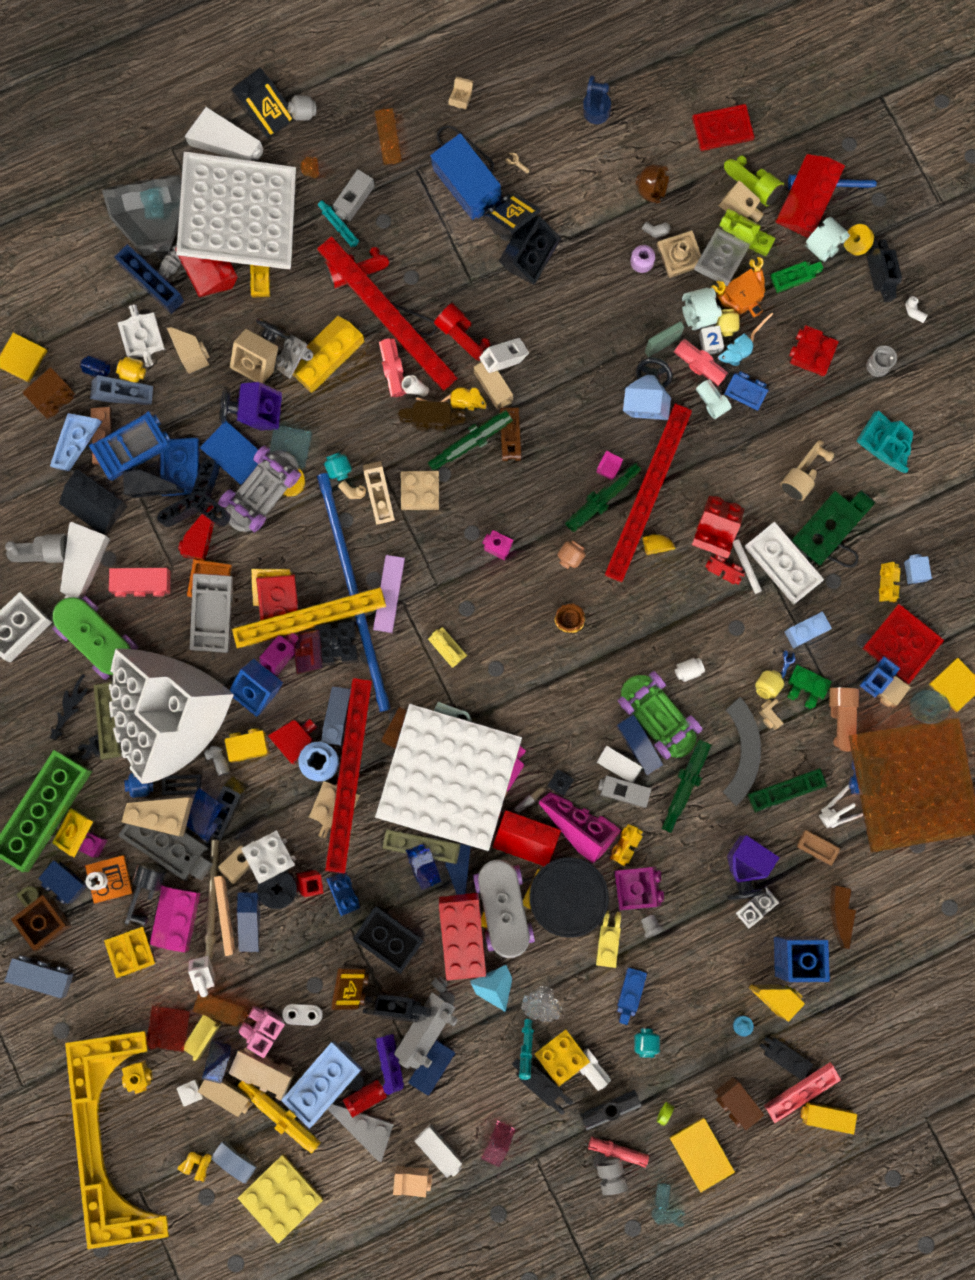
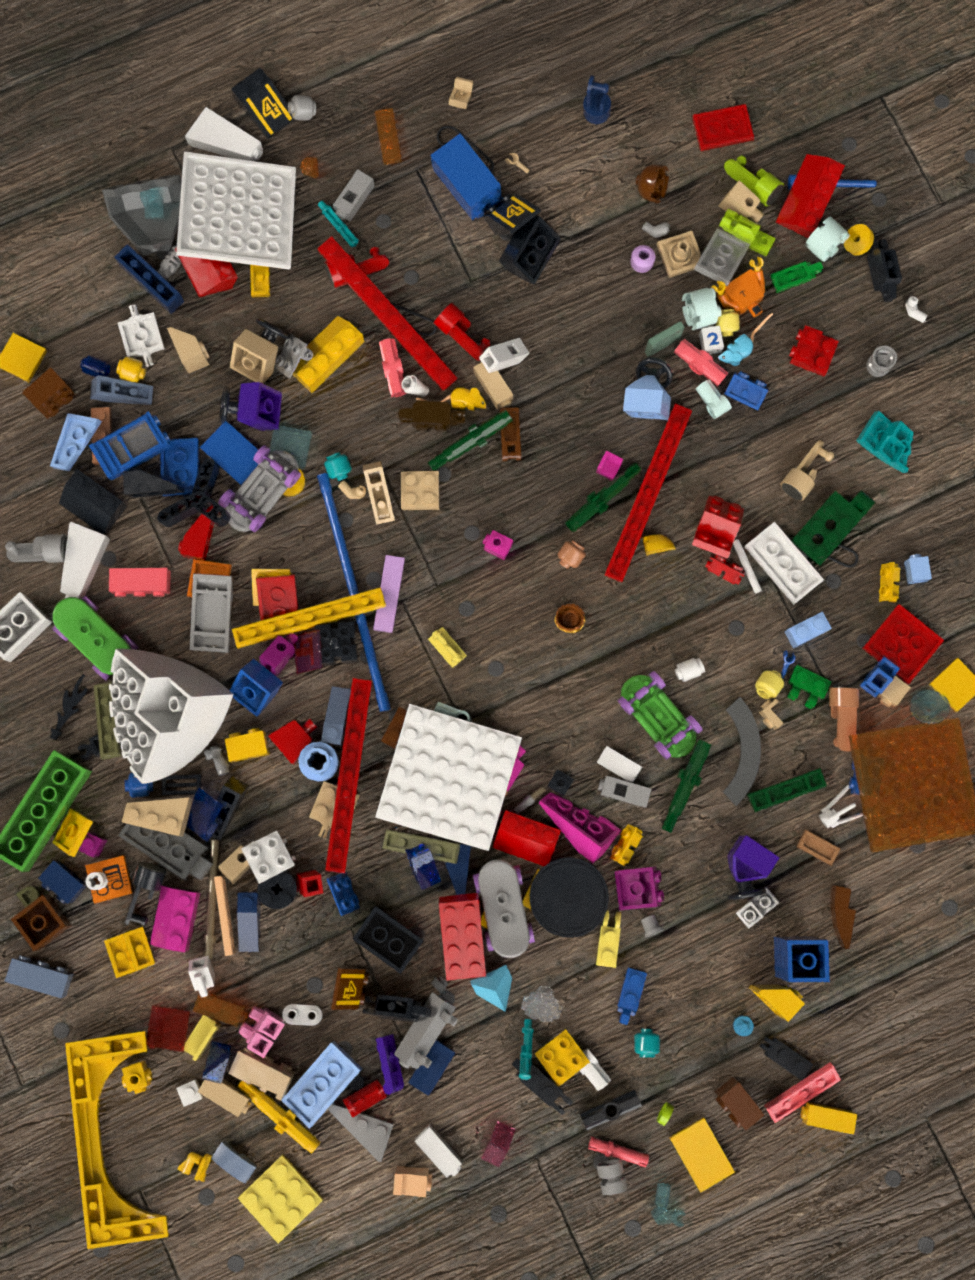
(639, 744): dark blue slope -> none

